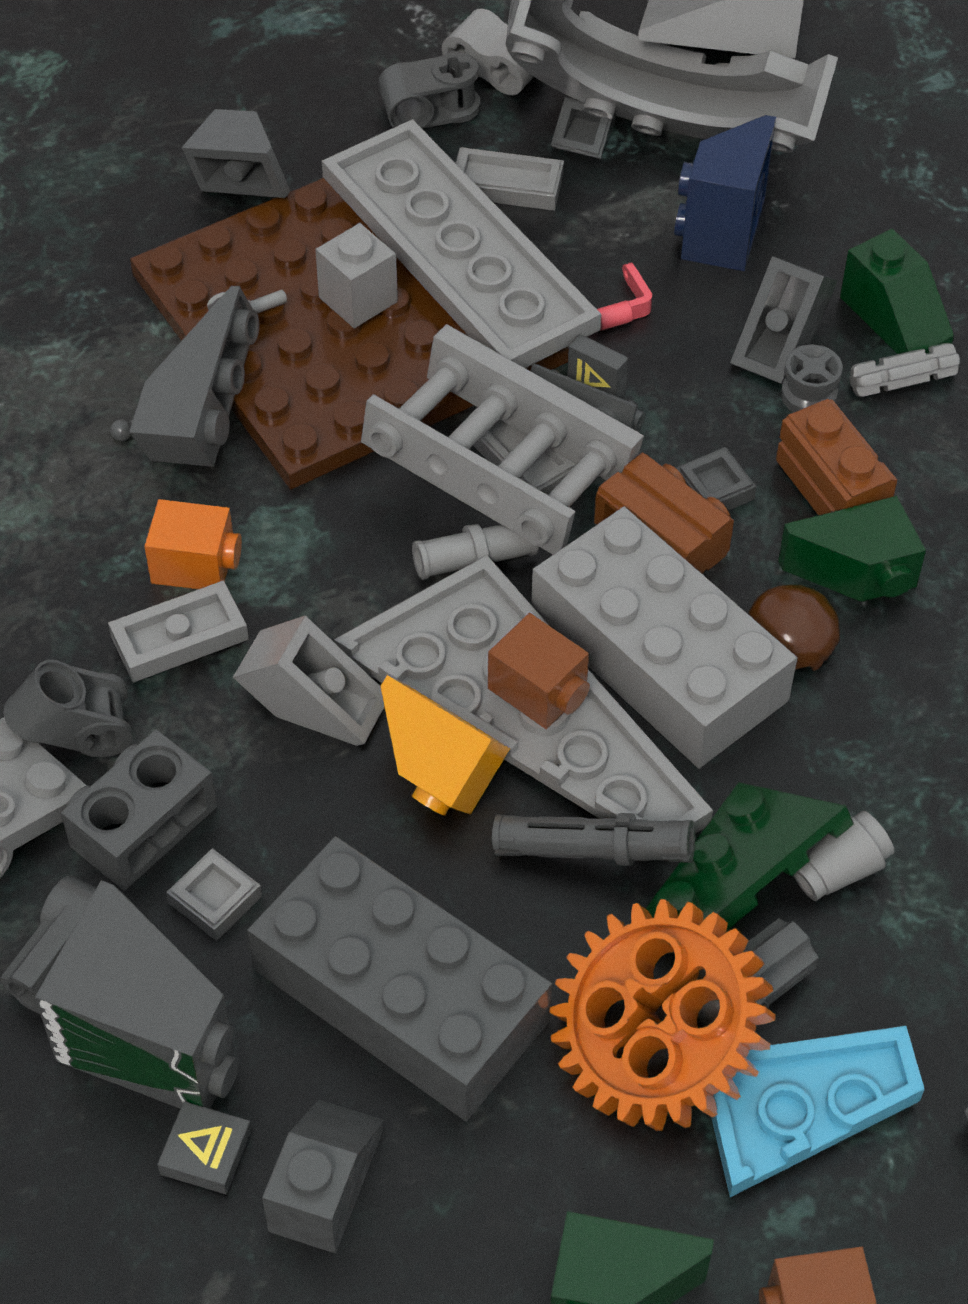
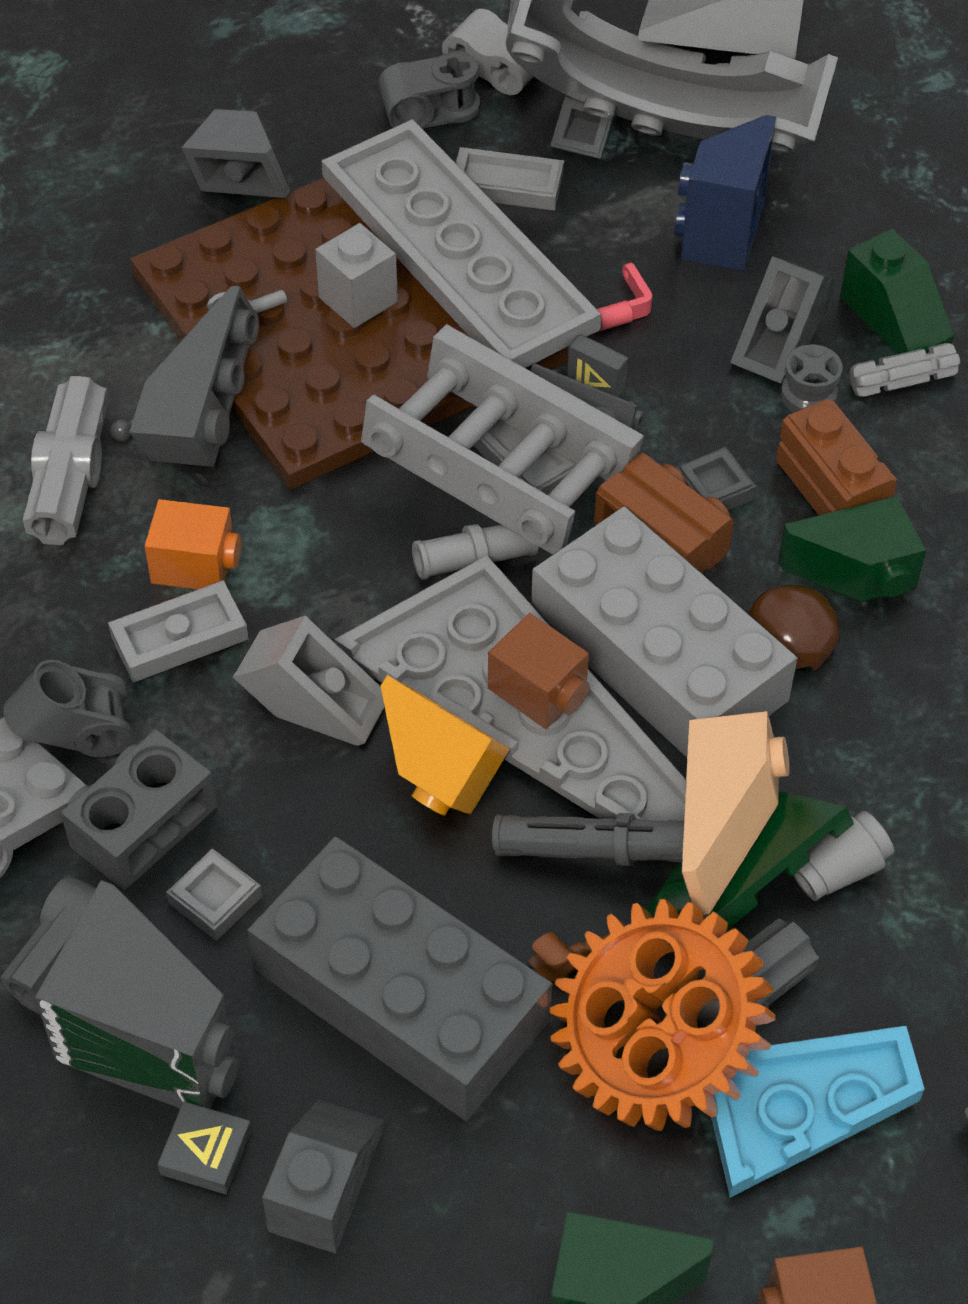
(66, 461): none -> light grey piece
(552, 955): none -> dark orange hand
(728, 797): none -> light nougat slope

